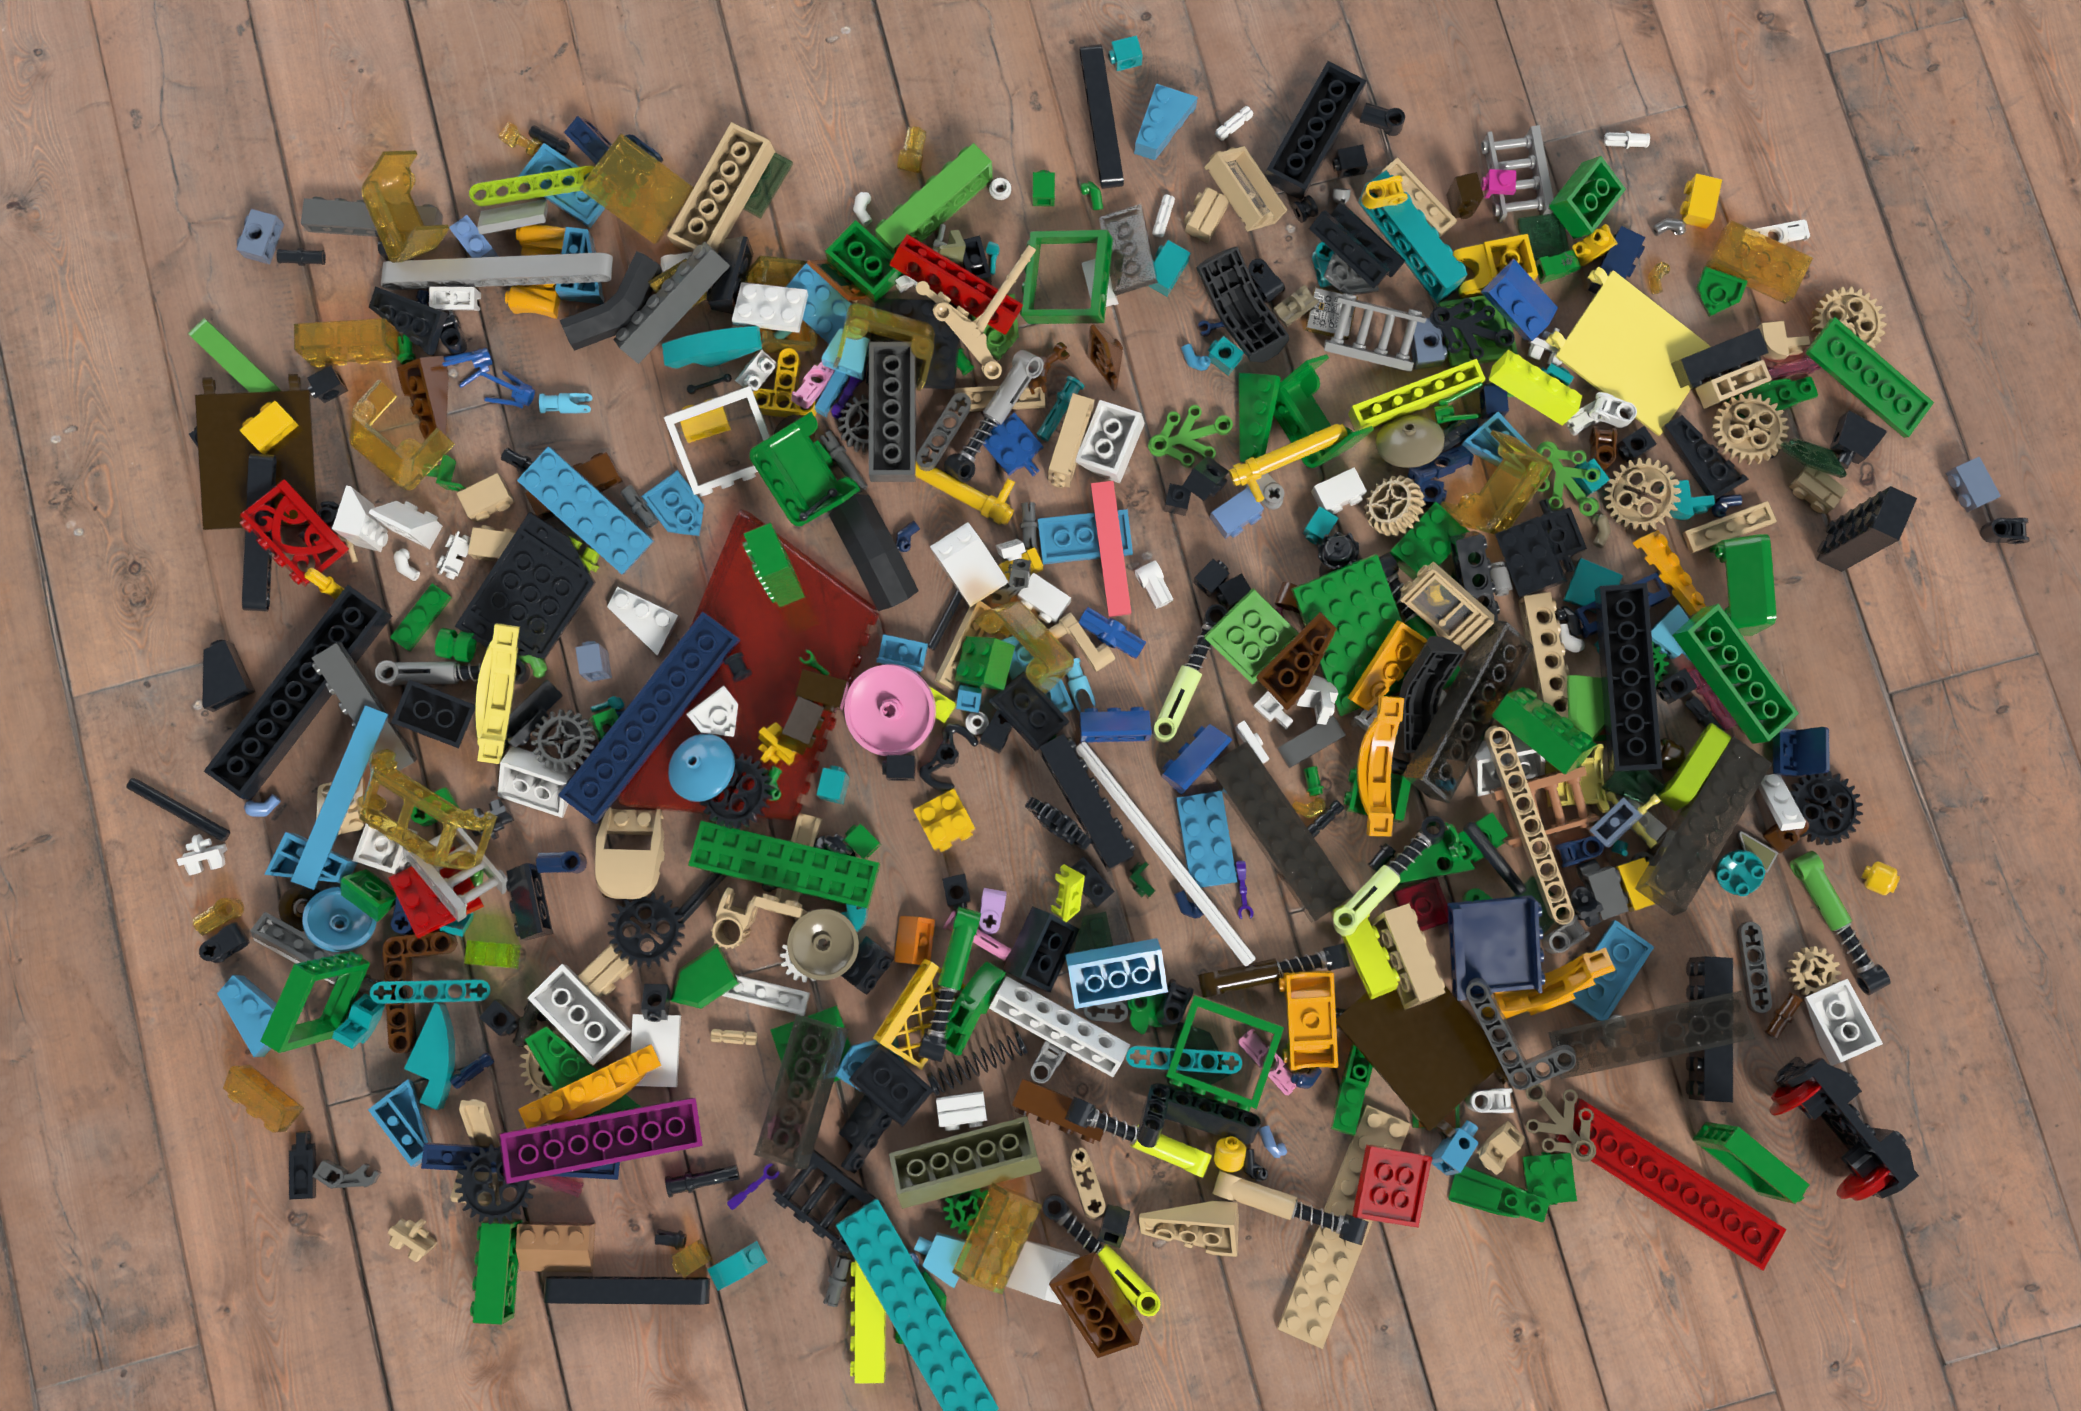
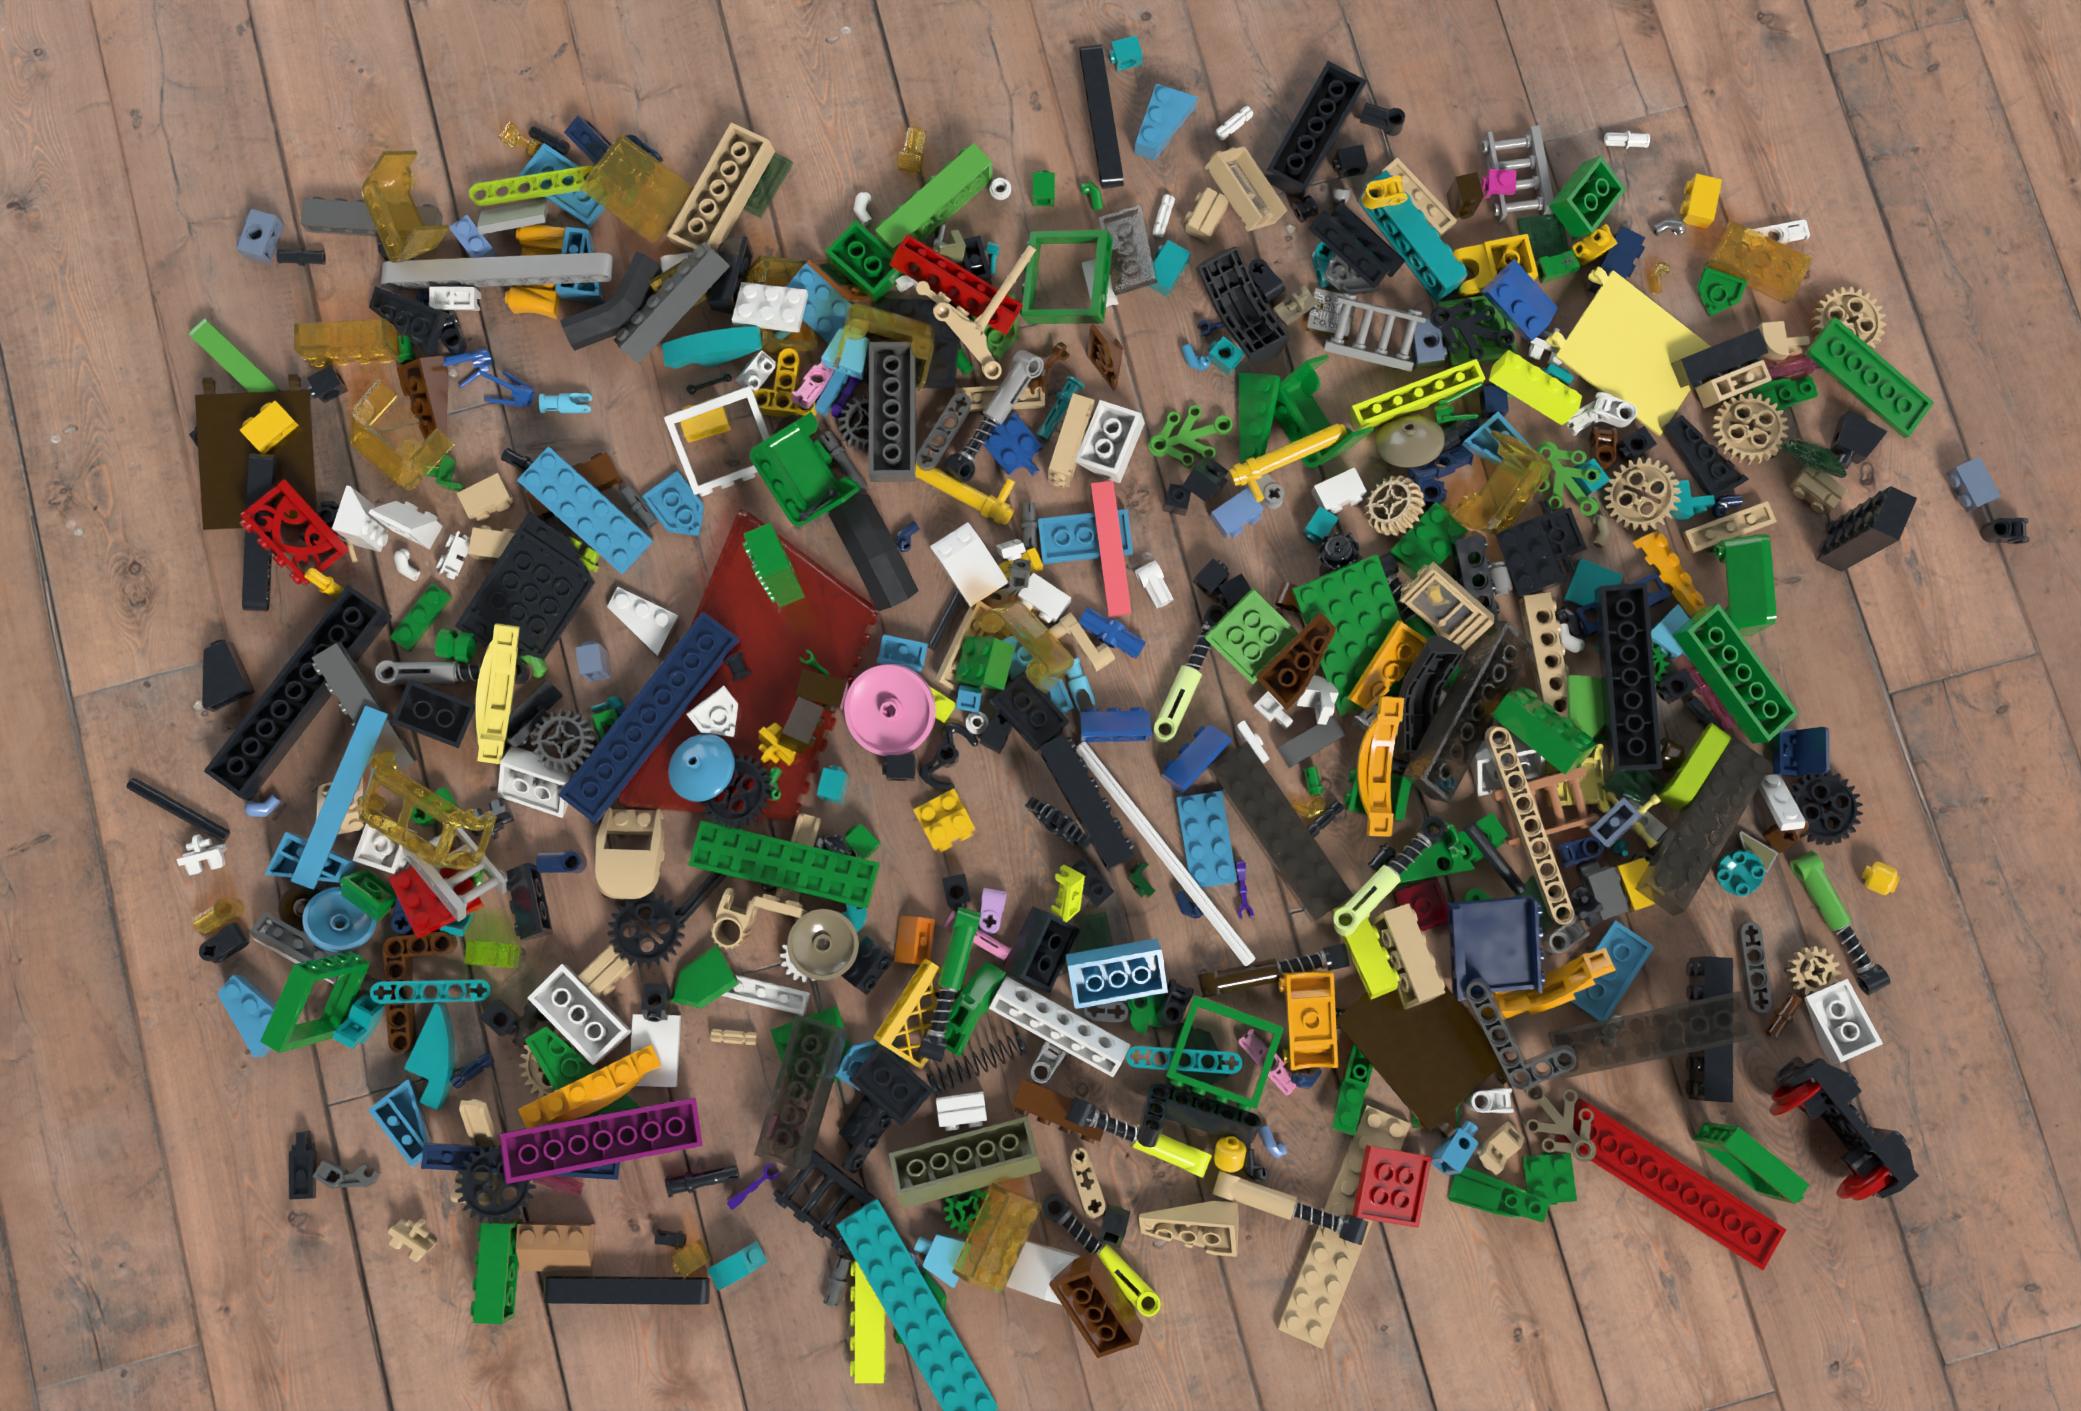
(261, 1098): clear yellow slope -> none

